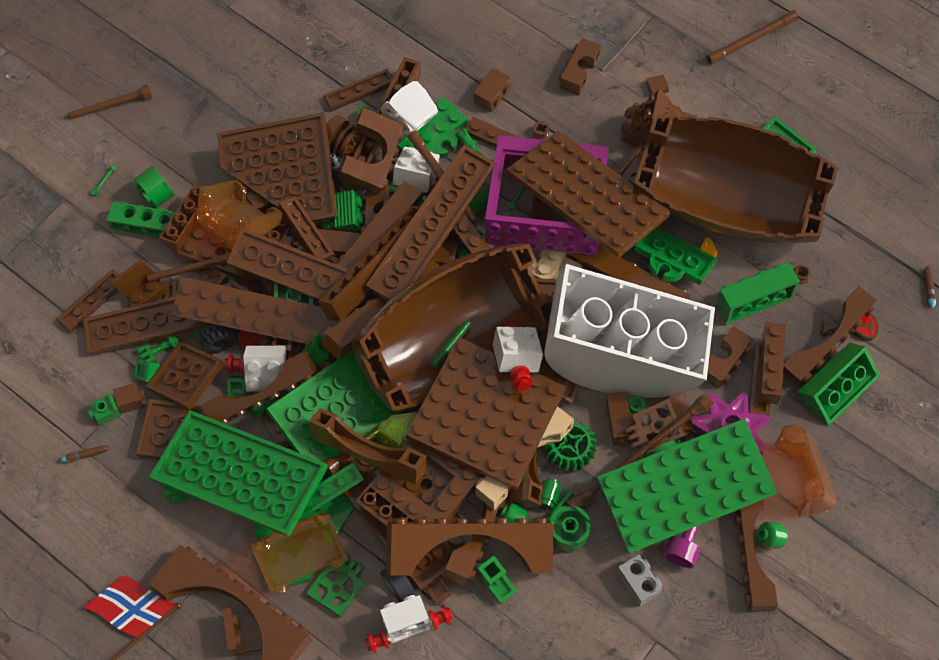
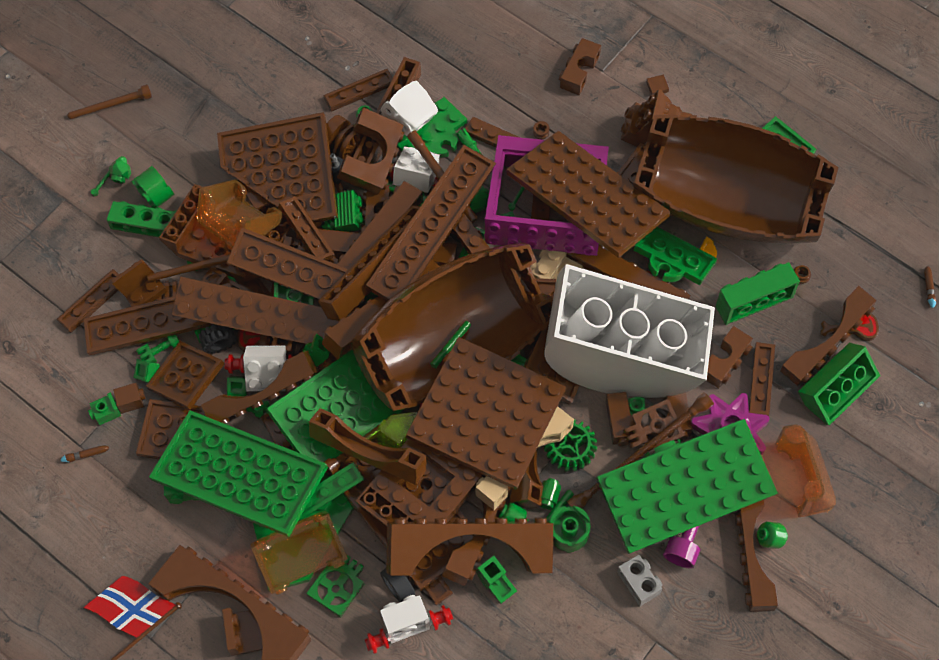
(120, 170): none -> green rock
(492, 89): reddish brown brick -> none
(517, 352): white brick -> none
(722, 52): reddish brown piece -> none
(771, 363): reddish brown brick -> none

